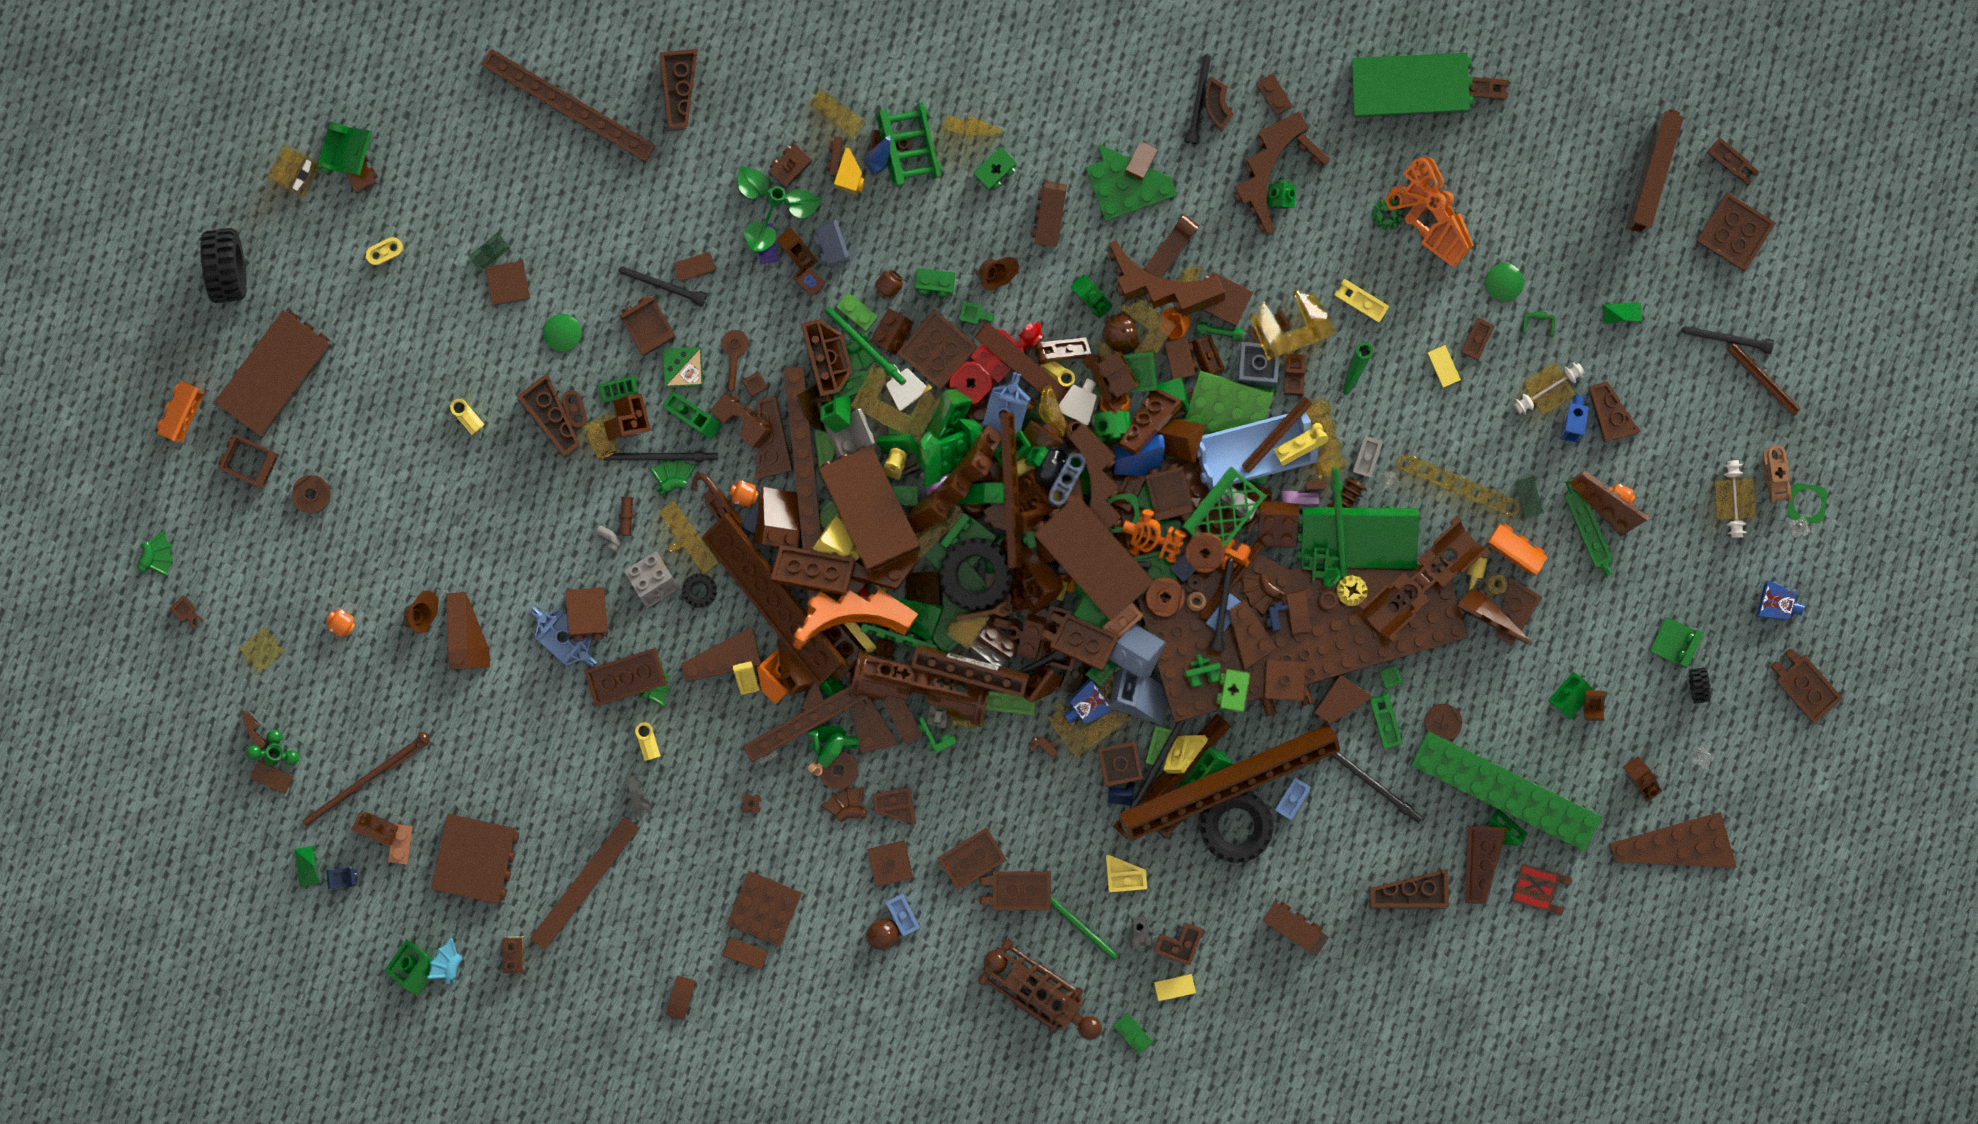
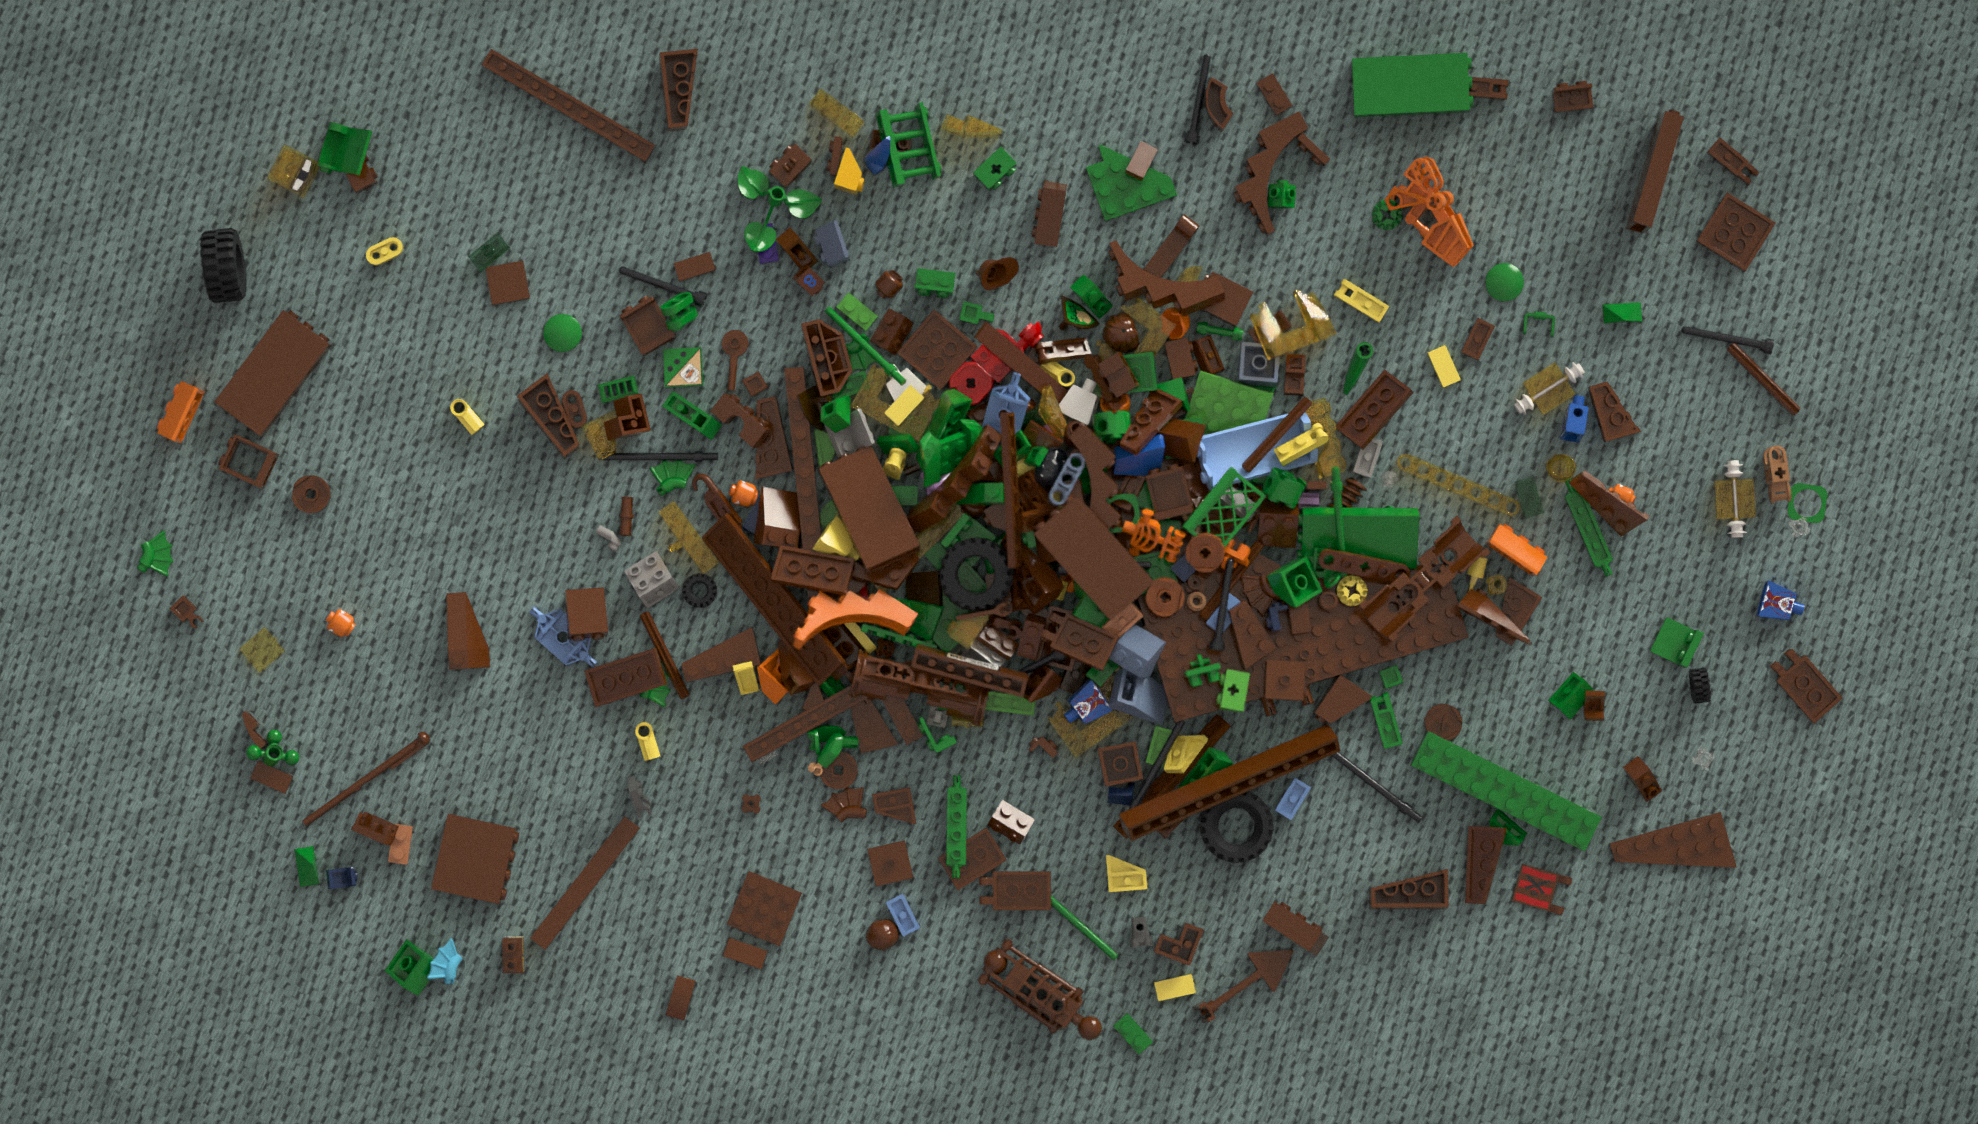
(422, 612): reddish brown piece -> none
(664, 655): none -> reddish brown axle
(679, 311): none -> green brick
(904, 405): none -> light yellow tile
(956, 826): none -> green plate
(1010, 822): none -> bracket
(1076, 315): none -> shield
(1269, 966): none -> reddish brown piece
(1283, 487): none -> green brick
(1295, 582): none -> green slope
(1351, 562): none -> reddish brown piece
(1374, 409): none -> reddish brown plate
(1565, 471): none -> clear yellow hair
(1572, 97): none -> reddish brown bracket

